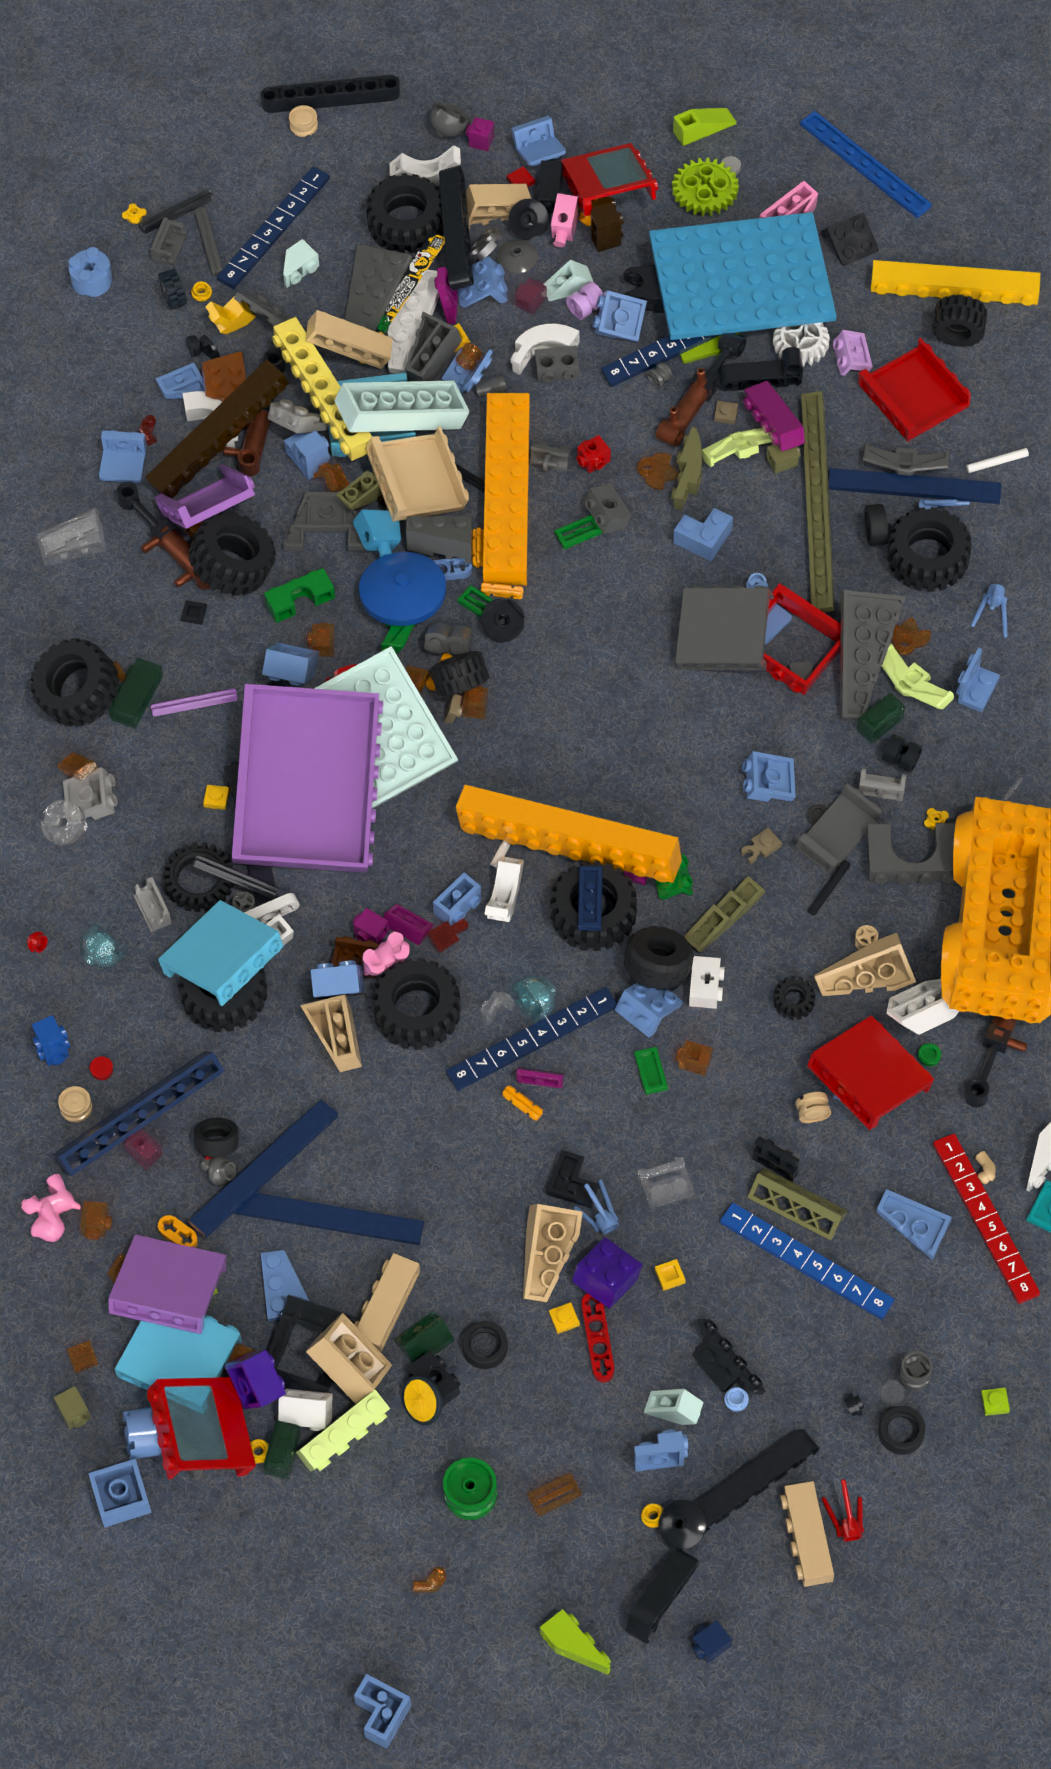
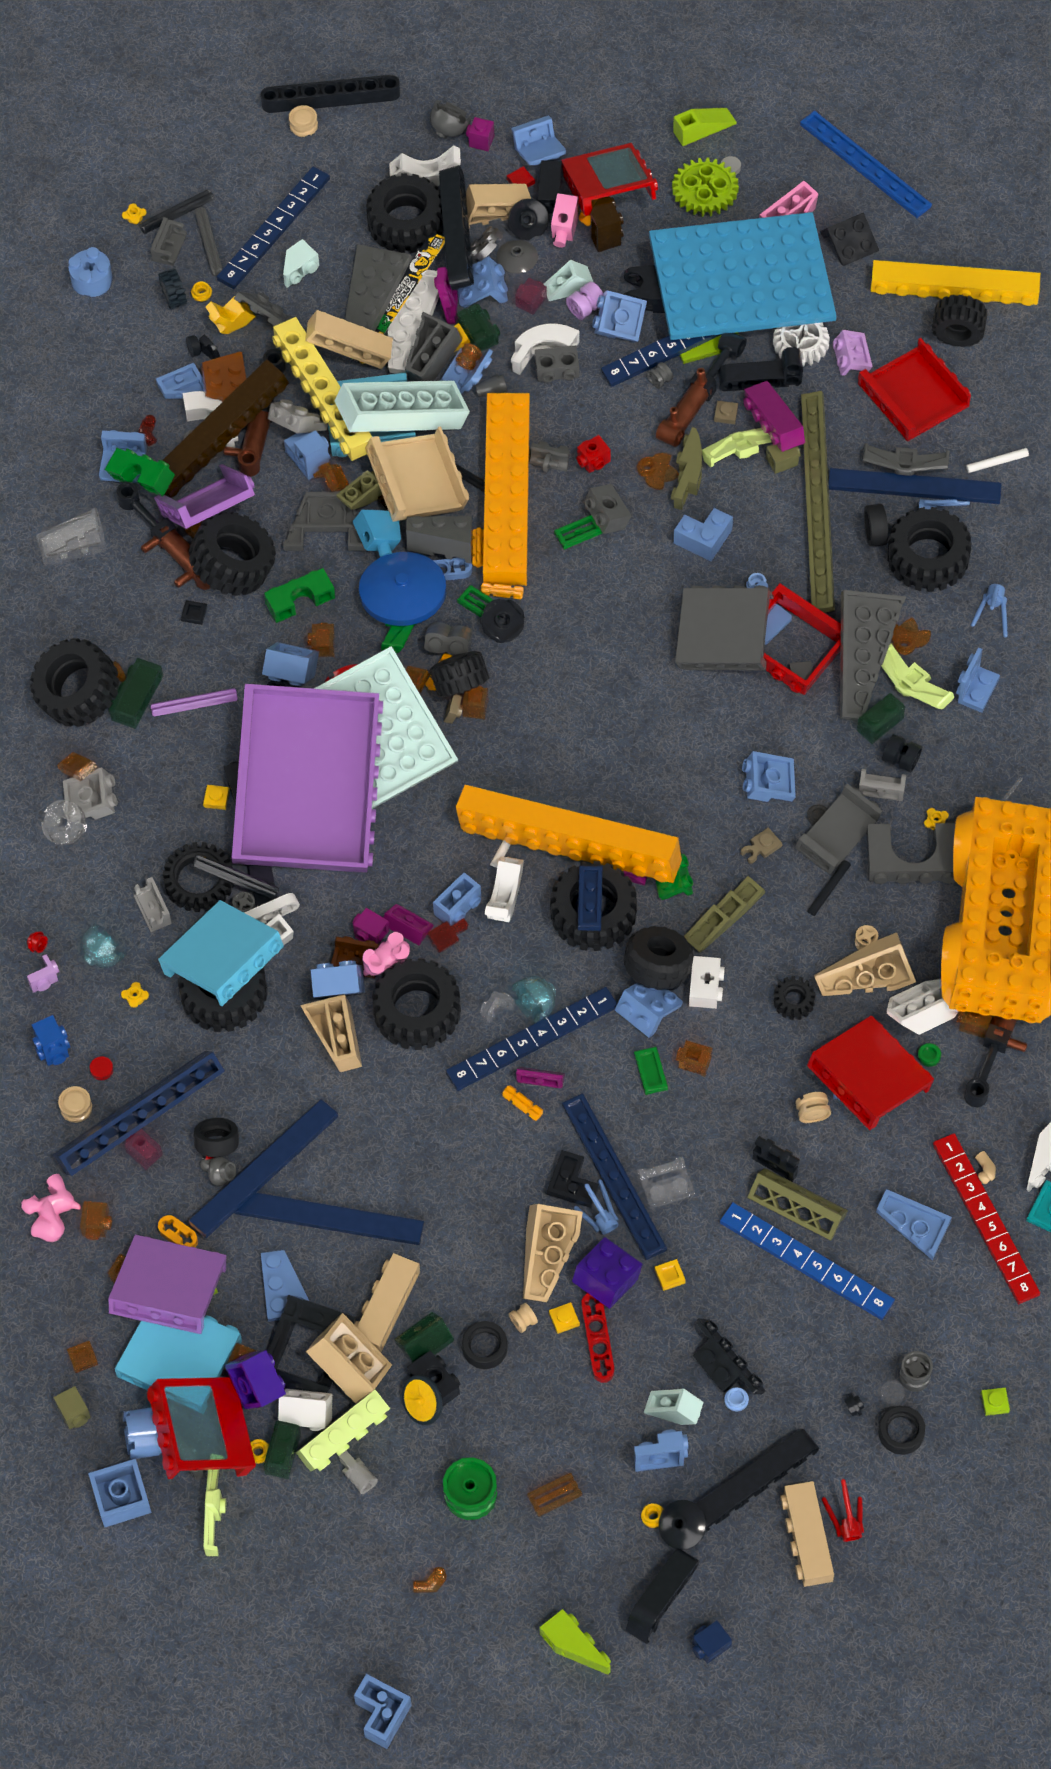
(42, 979): none -> lavender bracket
(134, 1001): none -> yellow plate
(153, 477): none -> green arch
(213, 1508): none -> yellowish green plate
(357, 1473): none -> light grey hinge
(478, 327): none -> clear green brick
(523, 1317): none -> tan wheel
(614, 1177): none -> dark blue tile
(974, 1023): none -> clear orange brick

